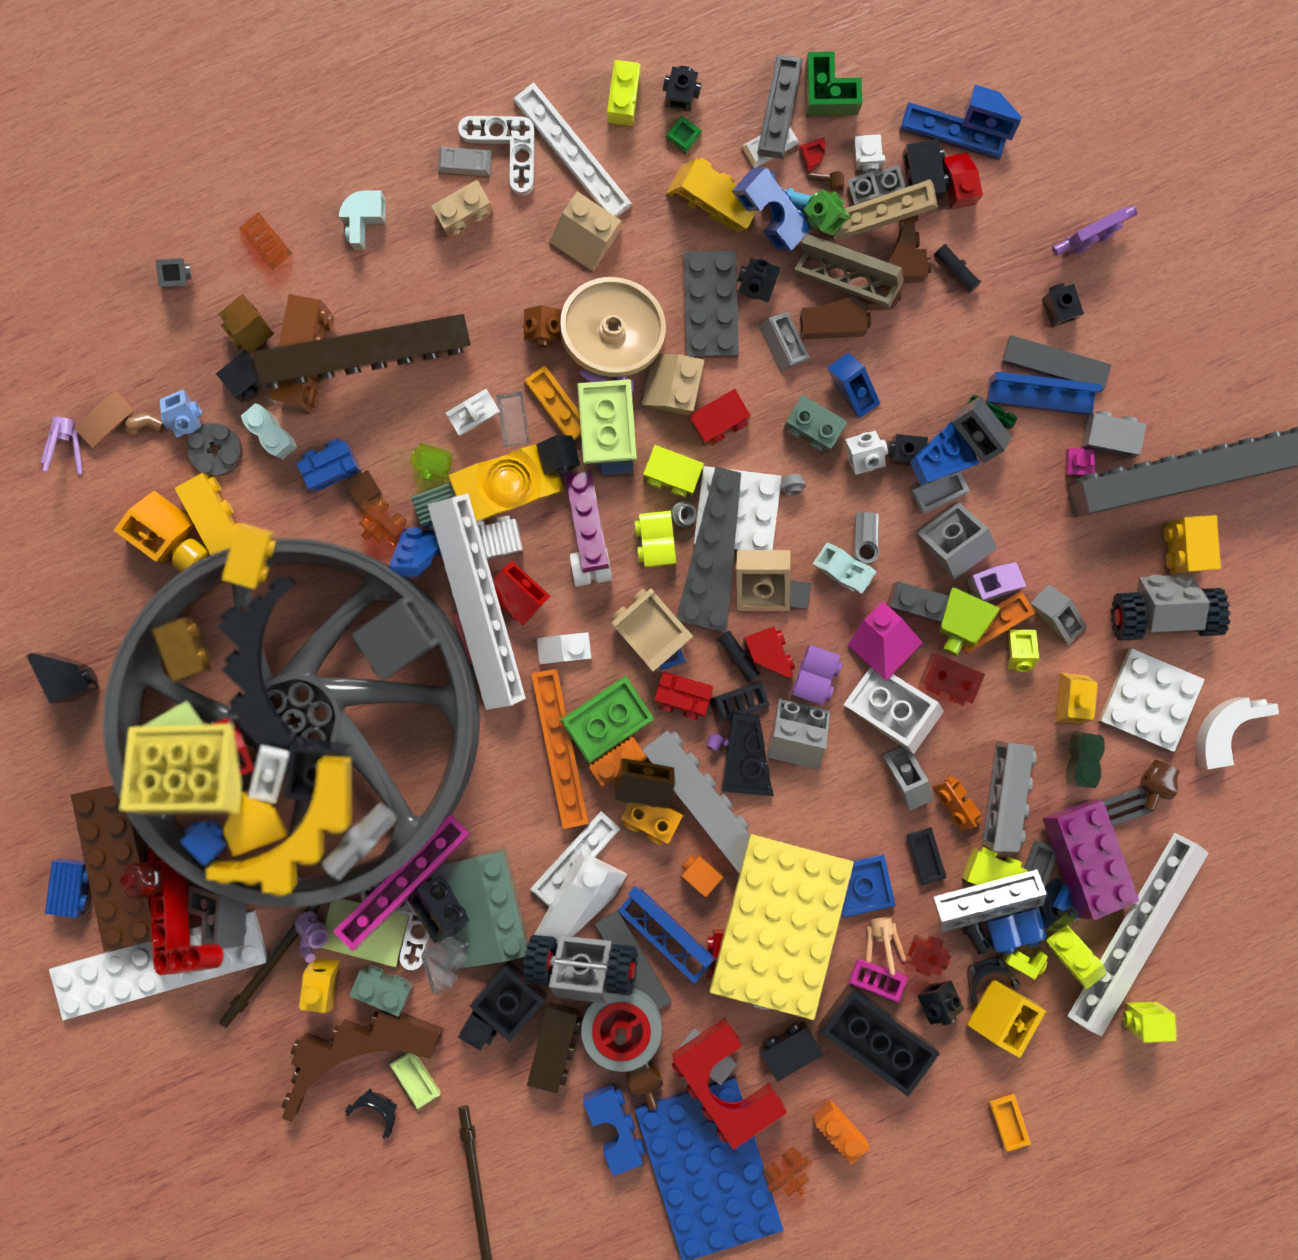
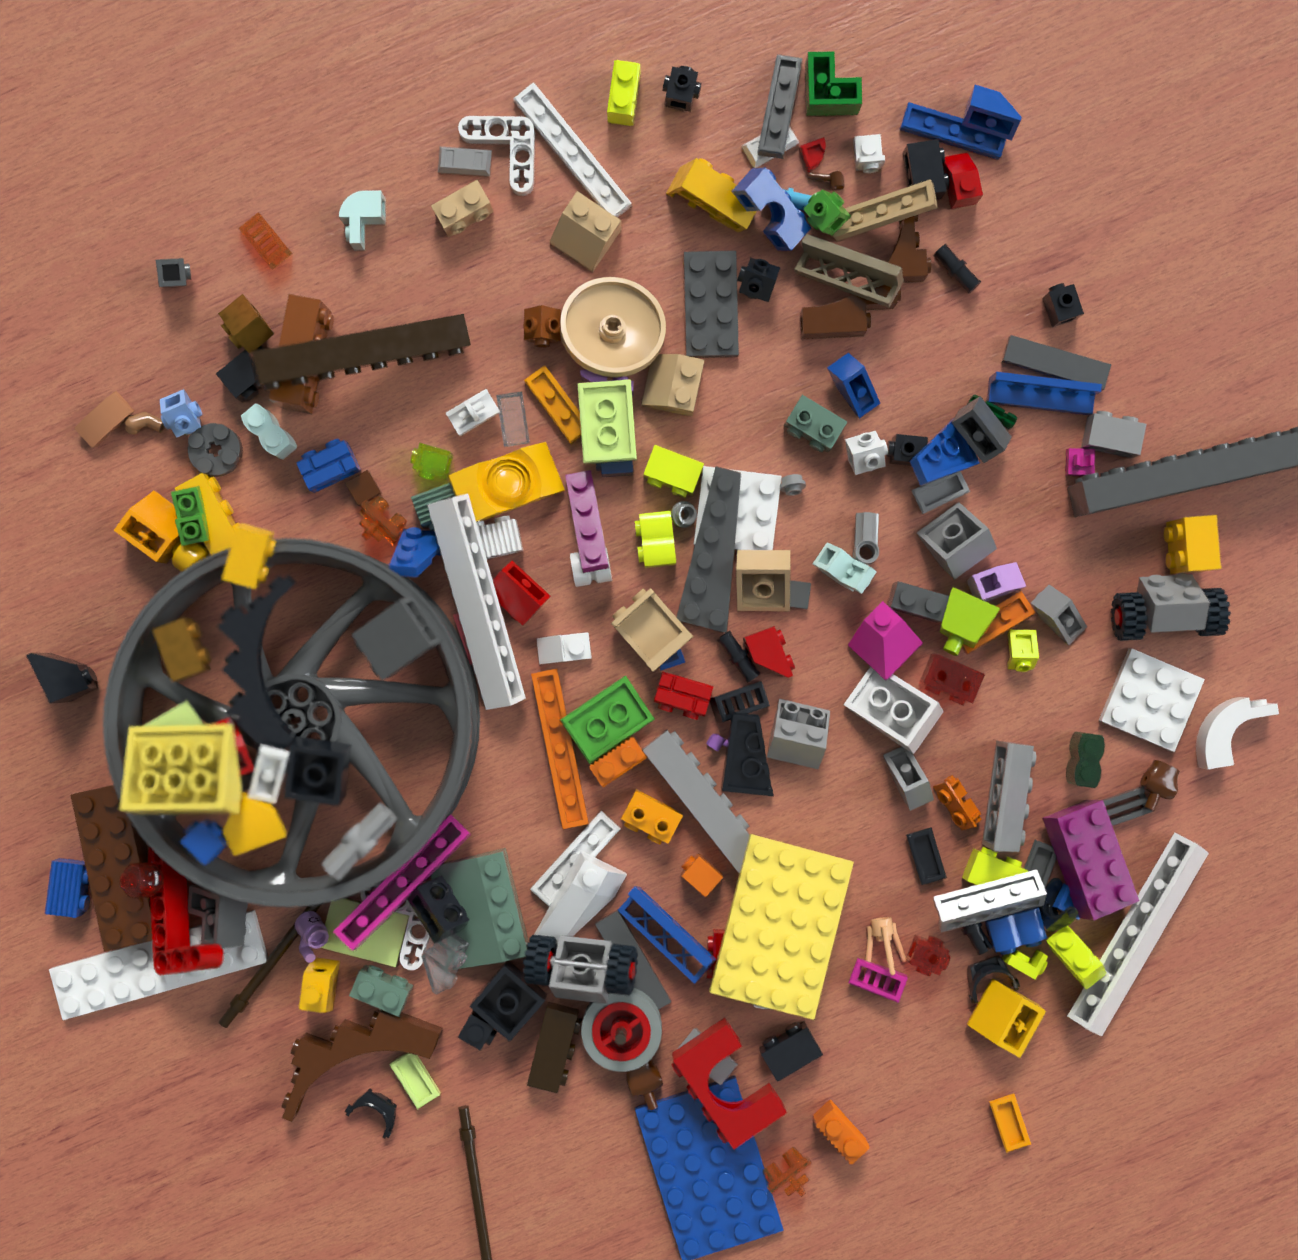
(61, 430): lavender plant -> none
(191, 515): none -> bright green slope
(278, 868): yellow arch -> none
(558, 455): black brick -> none
(606, 1106): blue arch -> none
(644, 783): dark brown brick -> none
(683, 134): green tile -> none
(719, 418): red brick -> none
(784, 341): light grey slope -> none
(816, 675): medium lavender brick -> none
(868, 887): blue tile -> none
(876, 184): light grey slope -> none
(878, 1040): black brick -> none
(941, 1003): black brick -> none
(1076, 699): yellow torso -> none
(1098, 231): medium lavender plate -> none
(1150, 1021): neon yellow brick -> none

